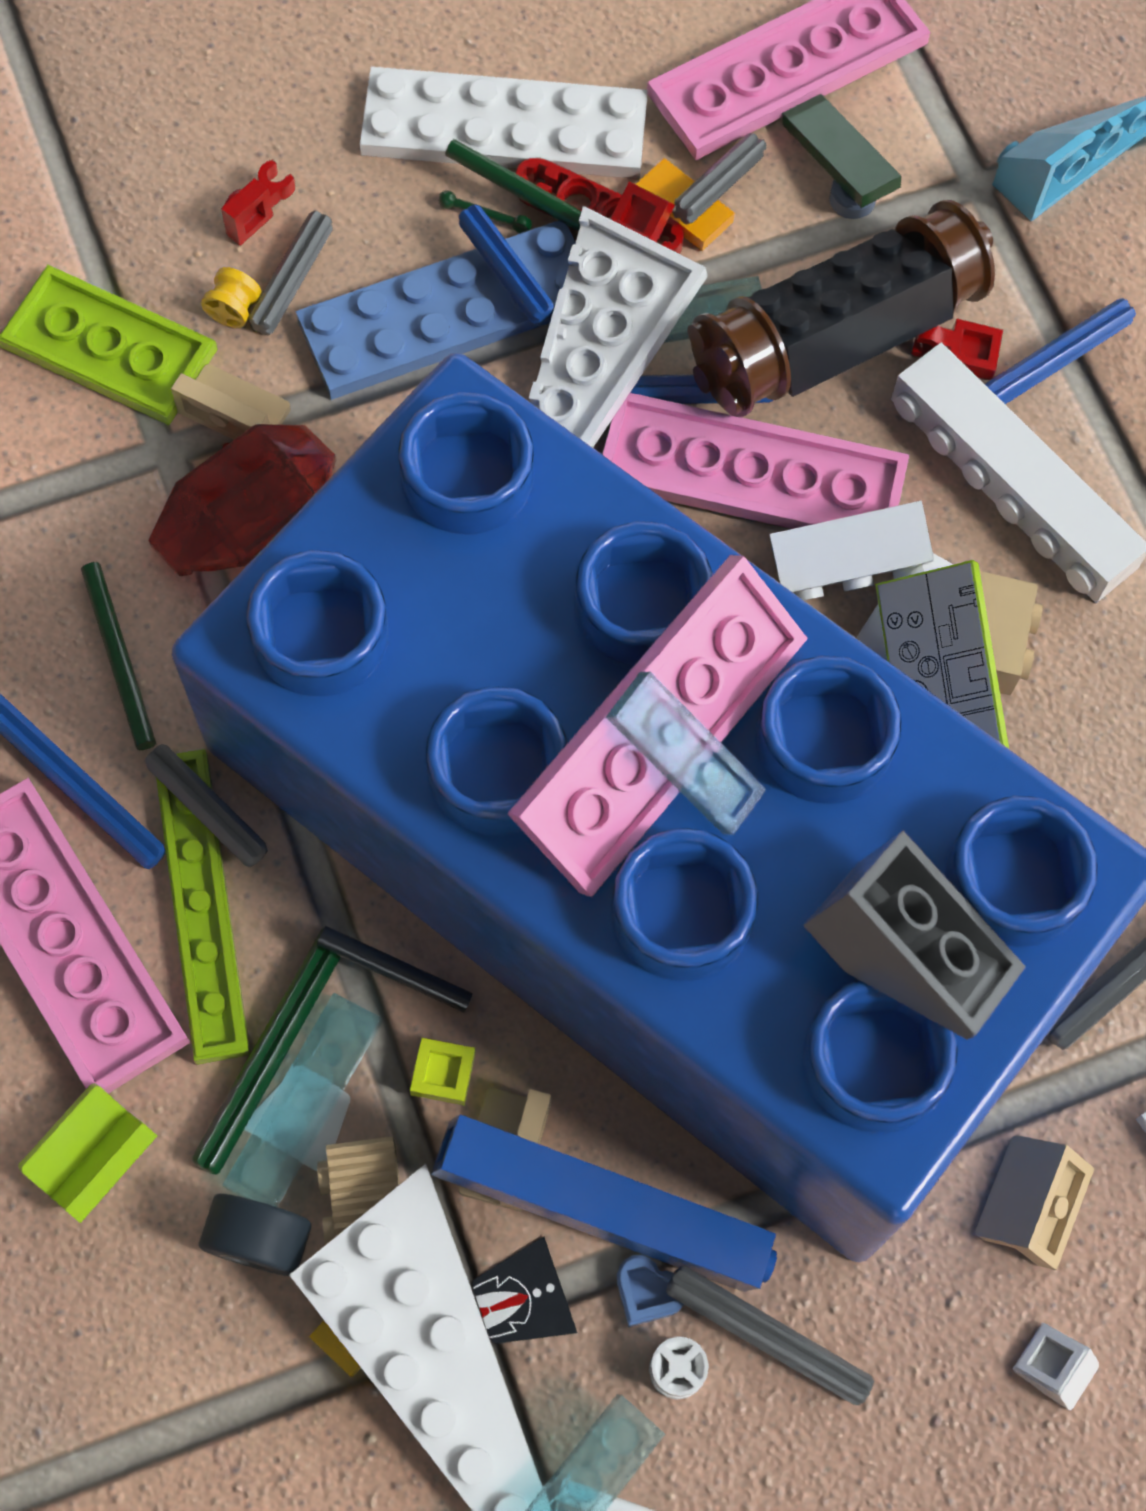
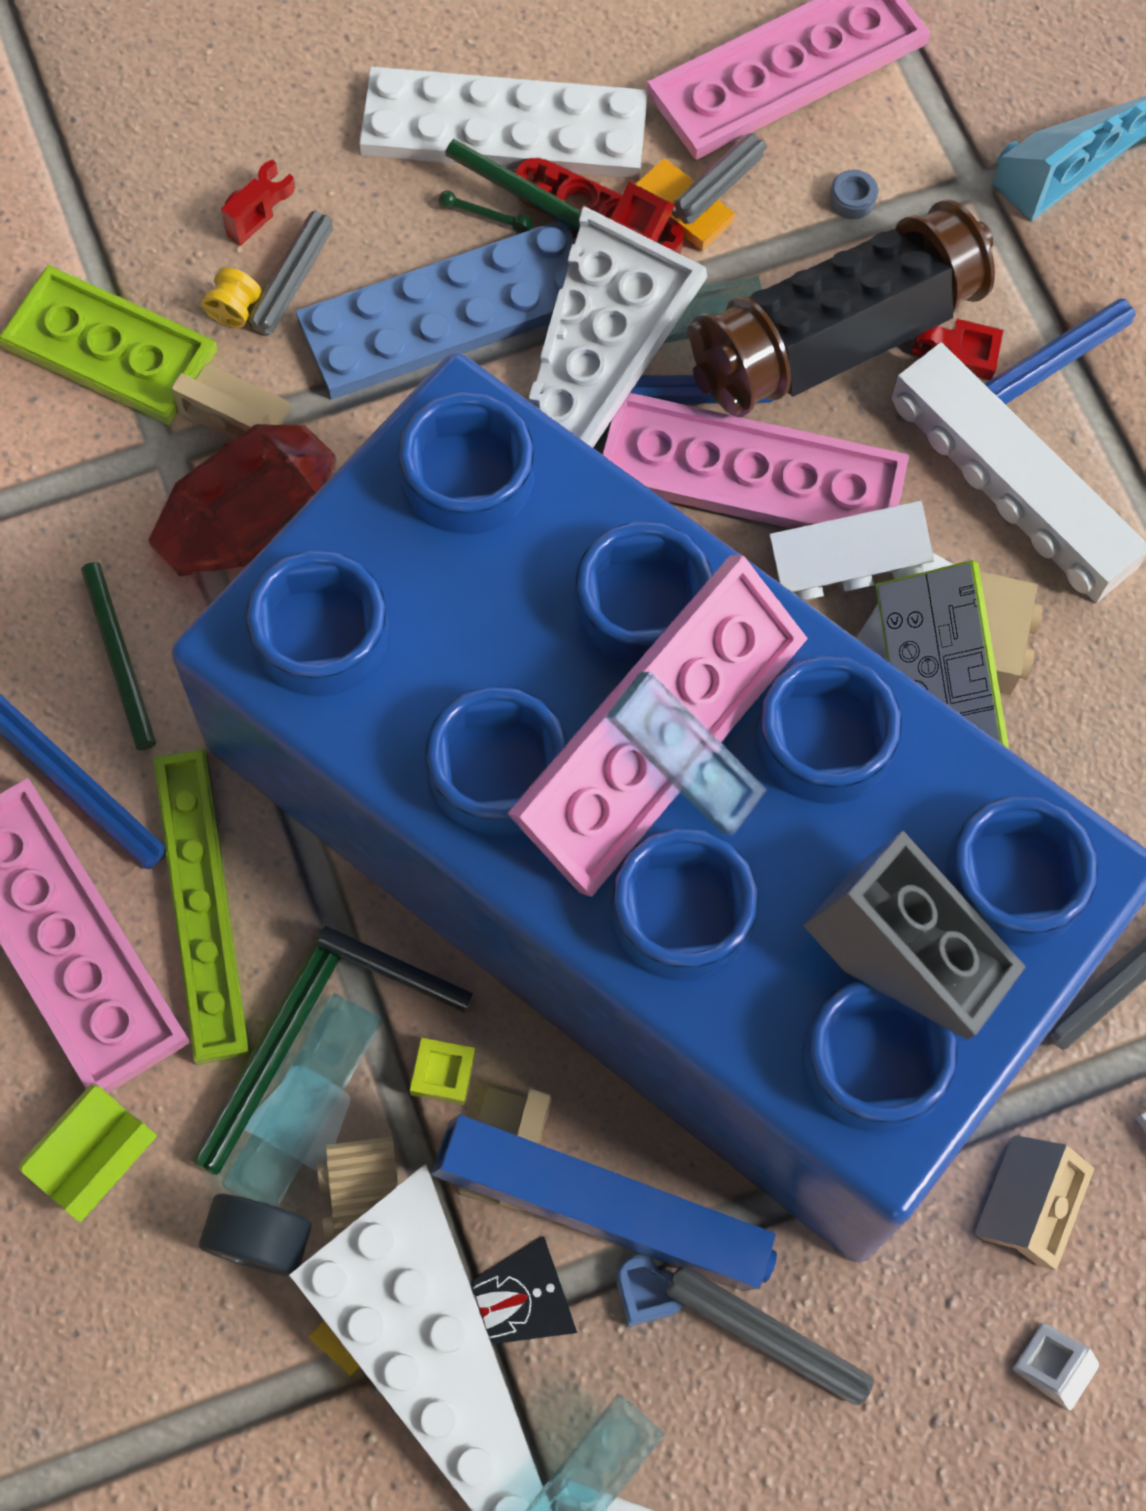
(206, 805): dark grey axle -> none
(506, 264): blue axle -> none
(685, 1361): white wheel -> none
(841, 150): tile -> none

